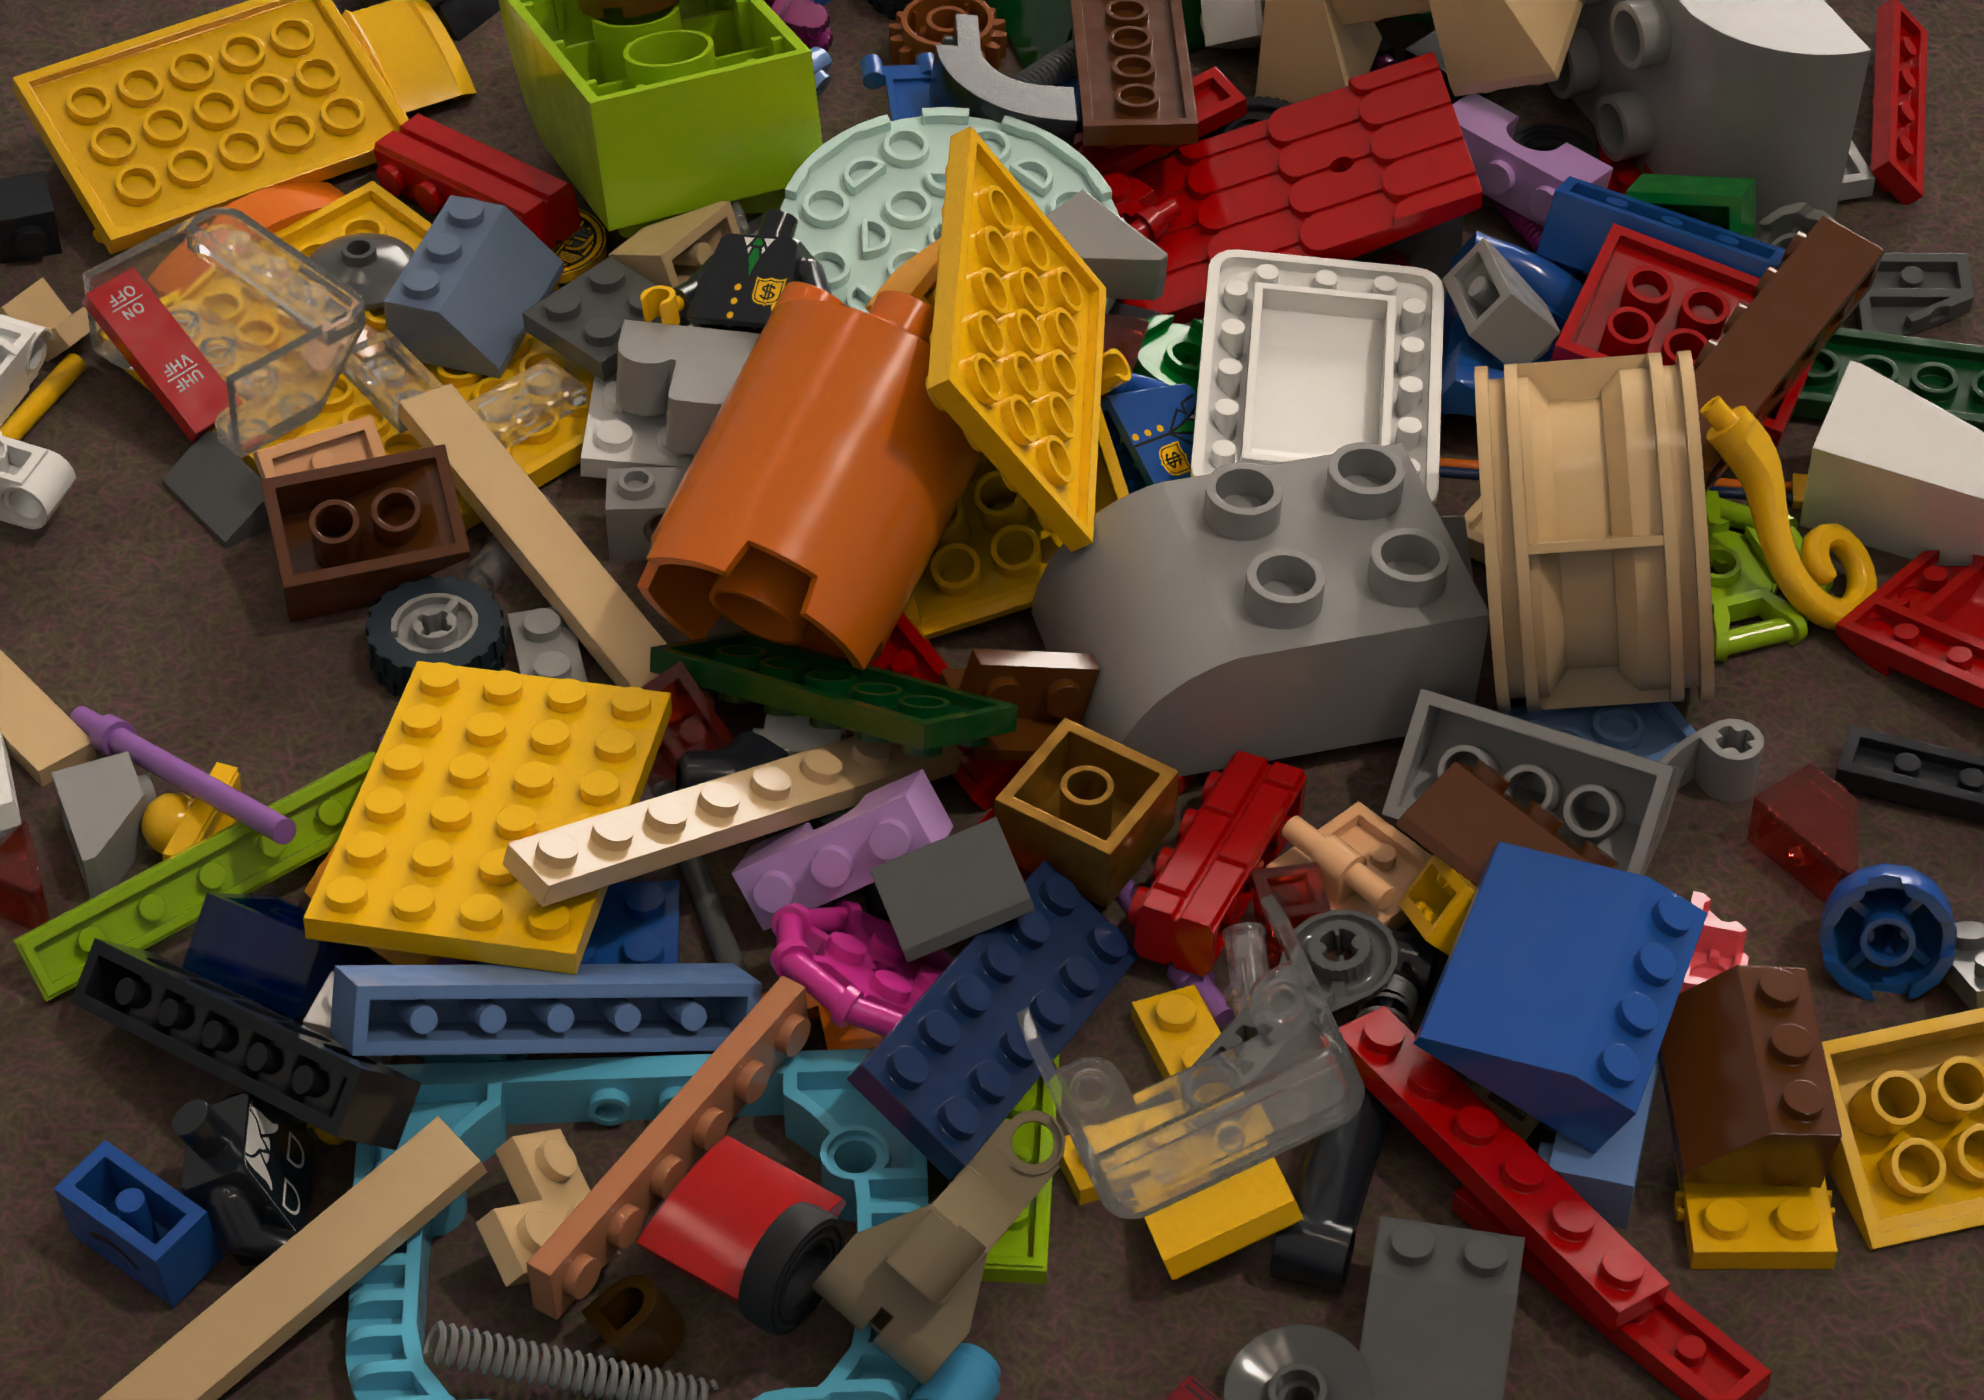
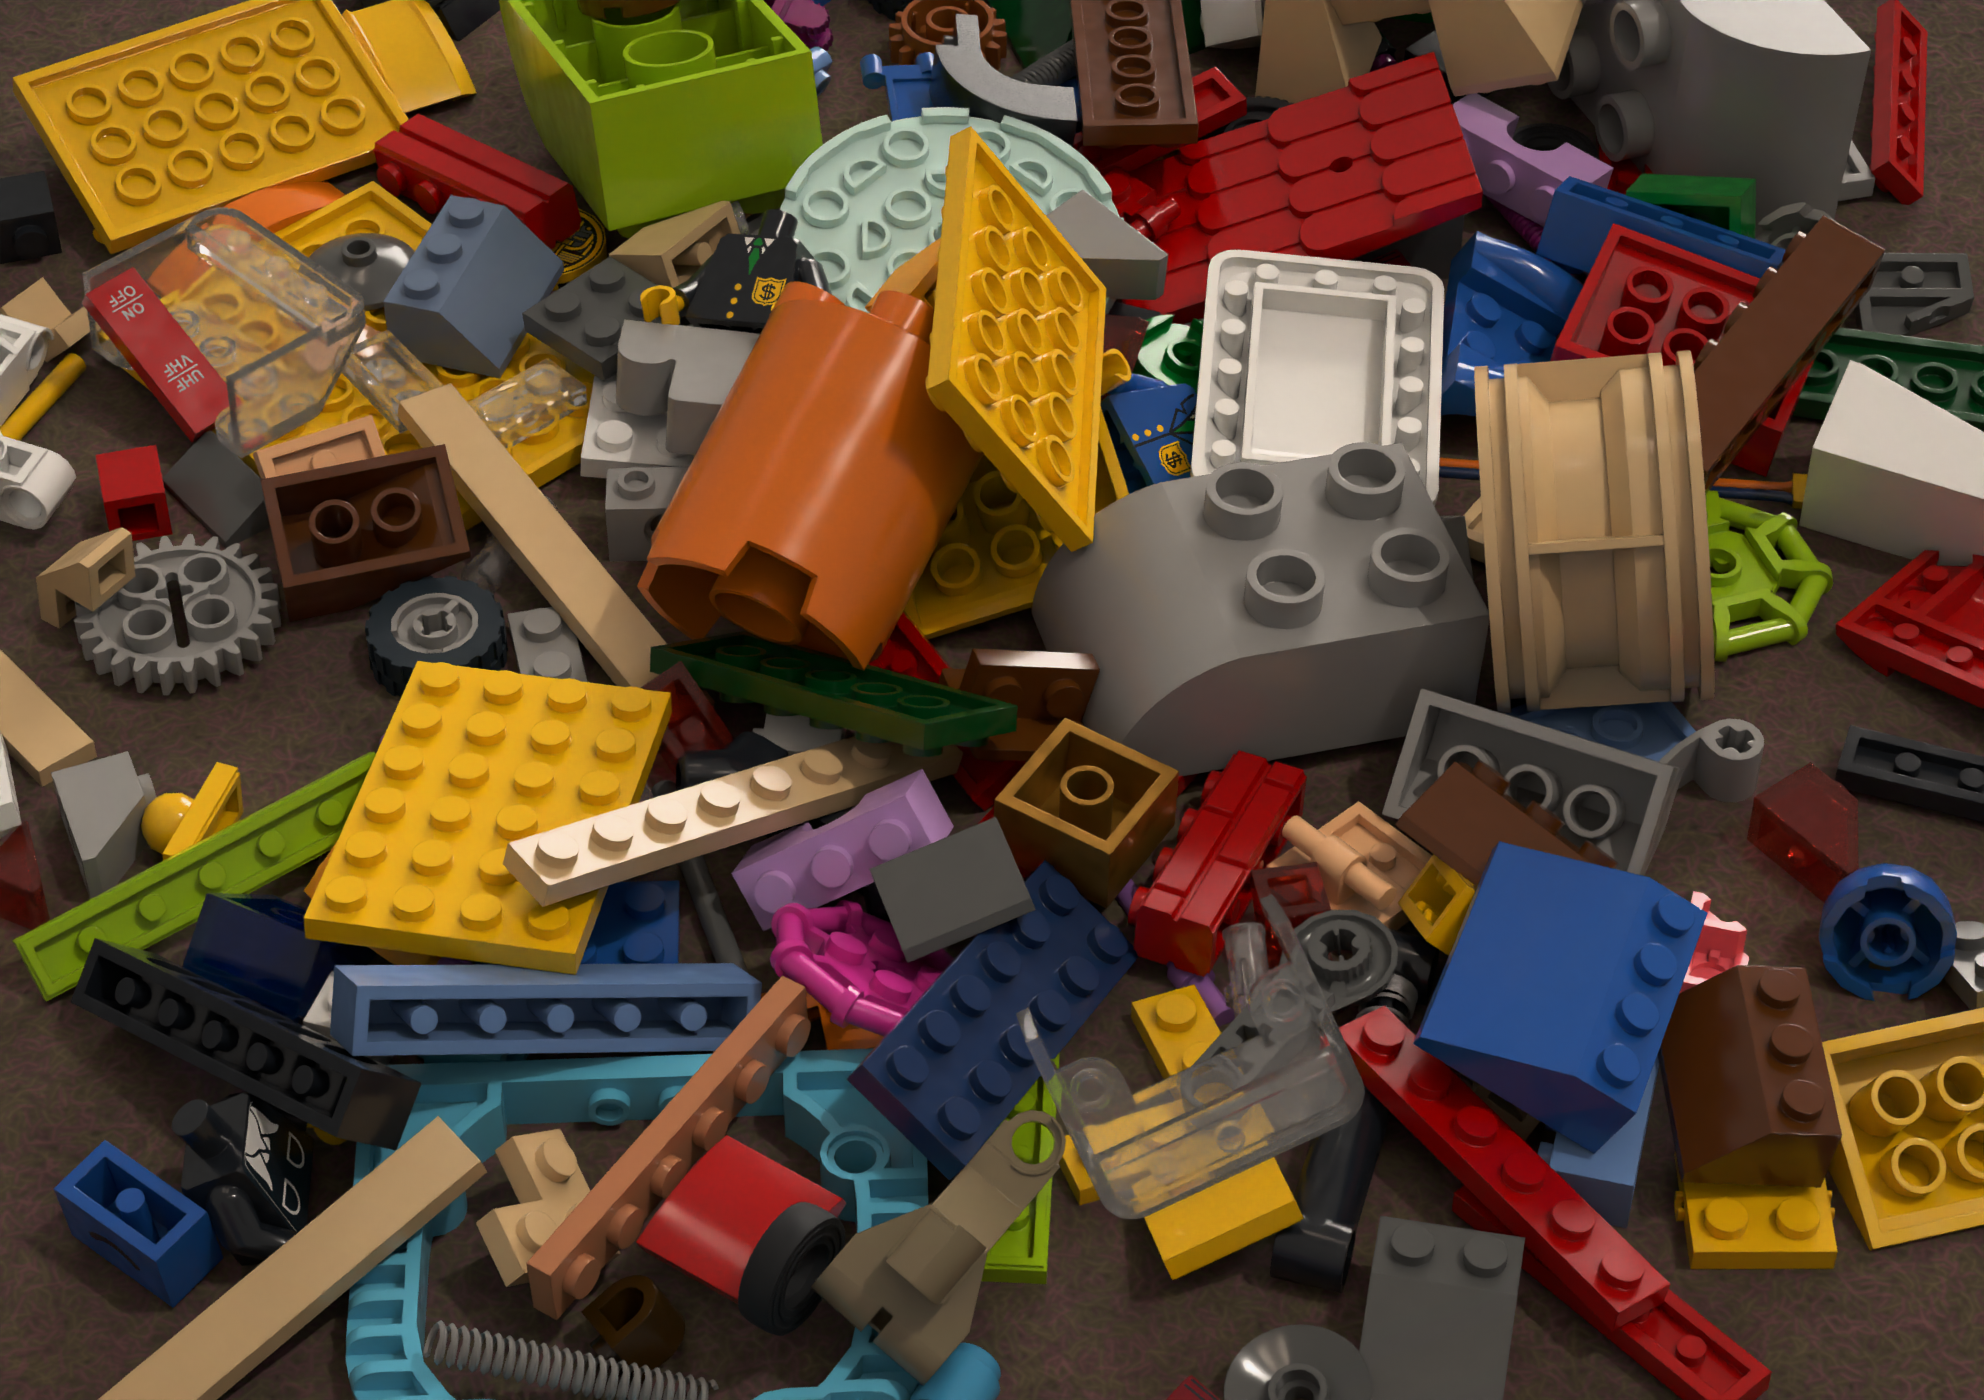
(86, 575): none -> tan slope
(114, 736): medium lavender bar -> none
(134, 492): none -> red brick
(226, 608): none -> light grey gear
(1500, 306): light grey slope -> none
(1757, 466): yellow plant -> none

